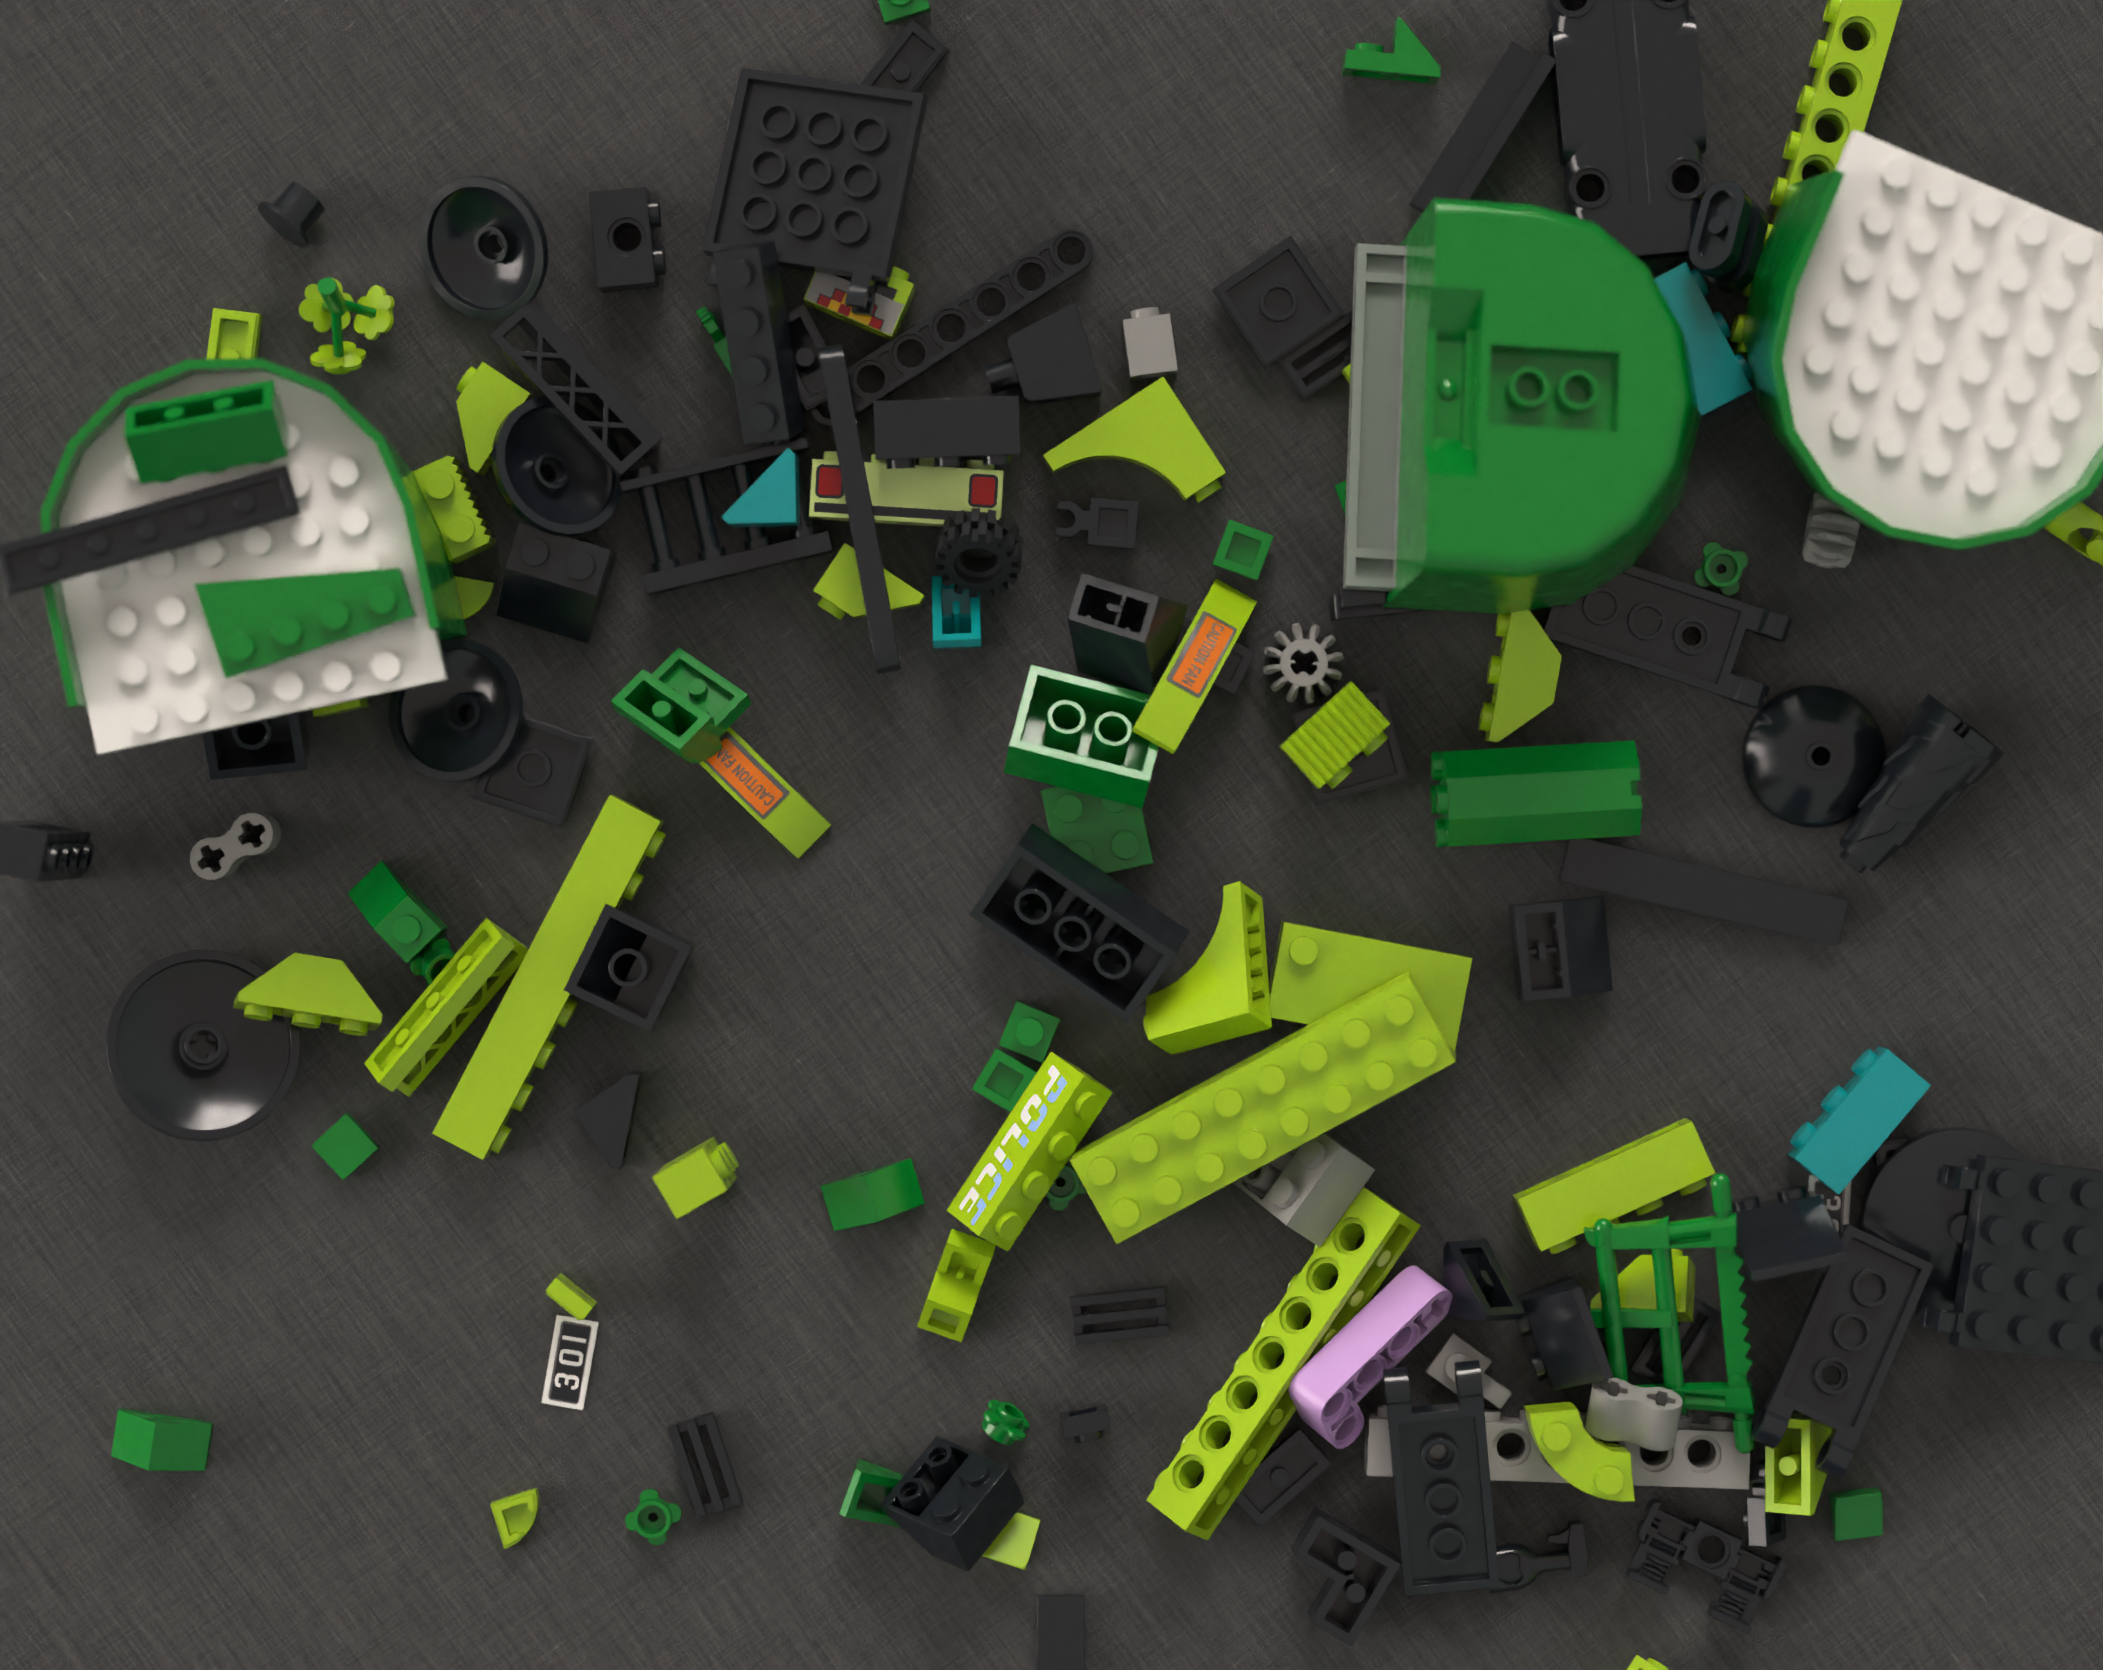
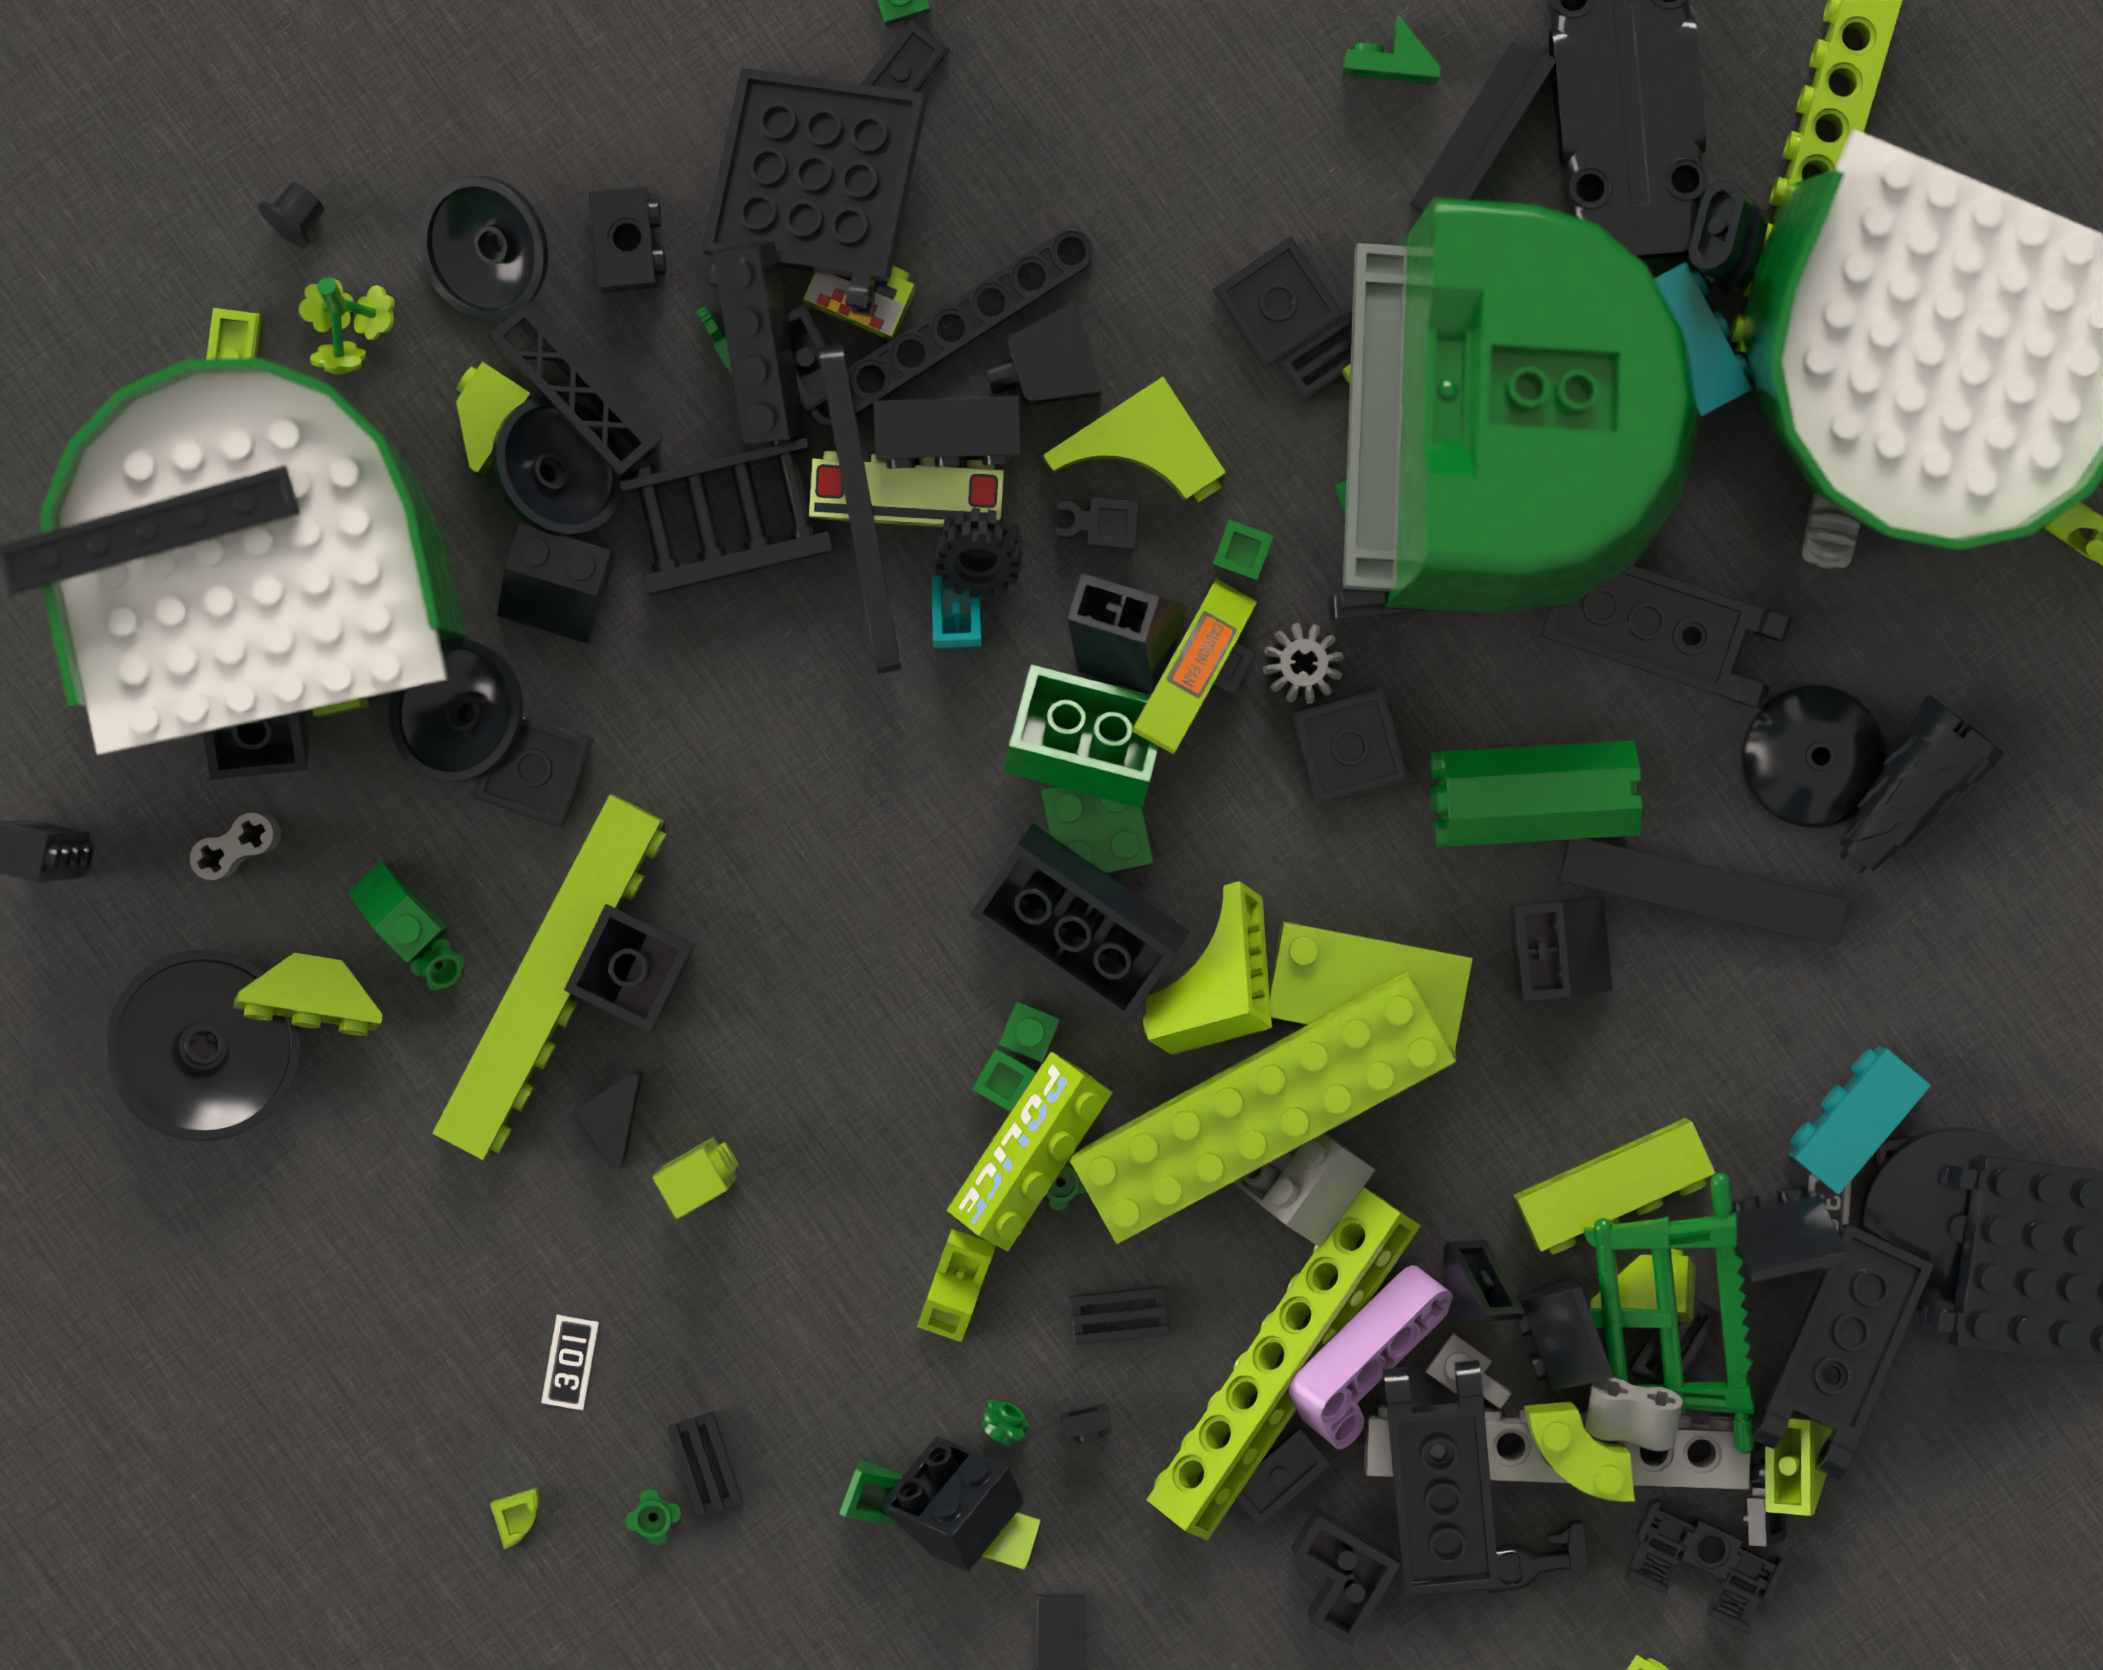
(161, 1441): green slope -> none
(206, 432): green brick -> none
(289, 616): green wing -> none
(345, 1146): green tile -> none
(439, 1005): lime fence -> none
(454, 509): lime brick -> none
(473, 594): lime tile -> none
(570, 1297): lime tile -> none
(682, 706): green brick -> none
(765, 794): slope -> none
(771, 498): teal slope -> none
(843, 593): lime slope -> none
(872, 1195): green slope -> none
(1149, 344): light grey brick -> none
(1336, 736): lime brick -> none
(1522, 675): lime slope -> none
(1733, 562): green plate -> none
(1857, 1513): green slope -> none

